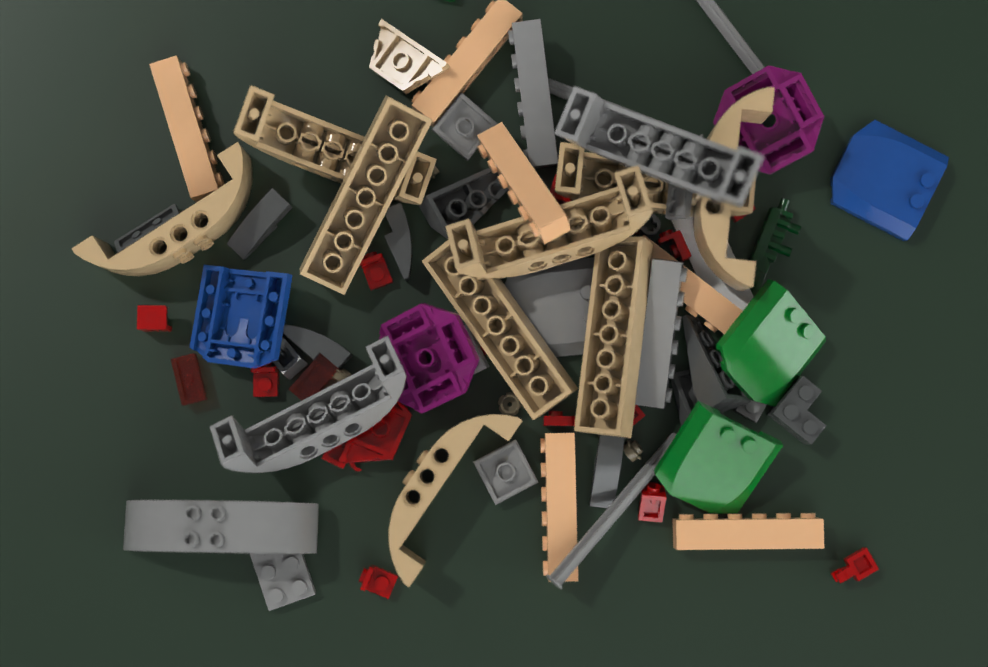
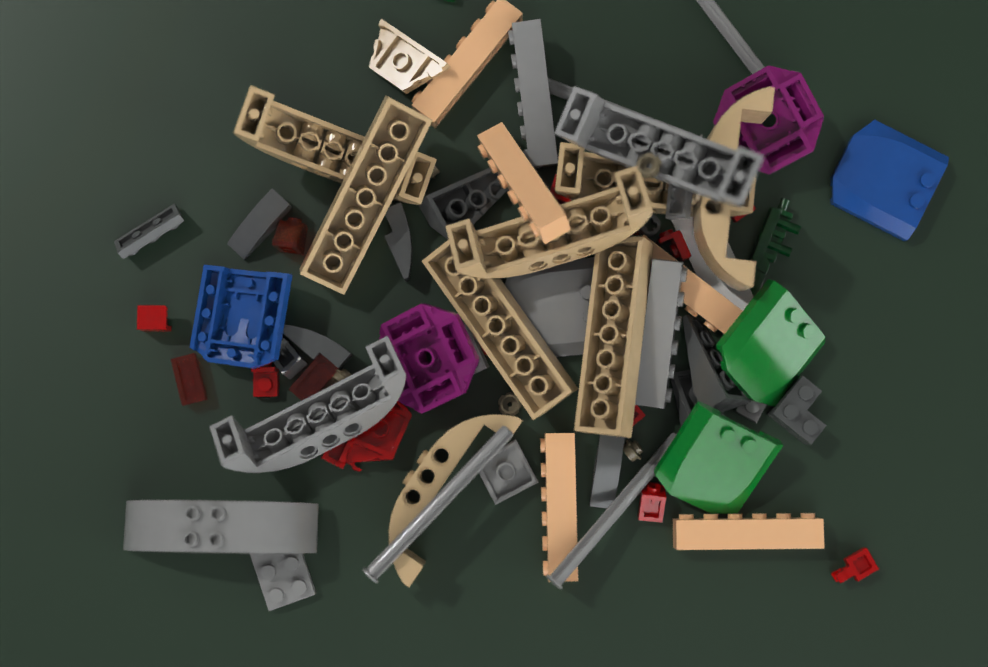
(186, 127): light nougat brick -> none
(219, 209): tan slope -> none
(290, 236): none -> clear red slope
(376, 270): red bracket -> none
(378, 581): red bracket -> none
(438, 503): none -> light grey axle
(461, 126): light grey plate -> none
(556, 418): red plate -> none
(649, 158): none -> dark tan plate

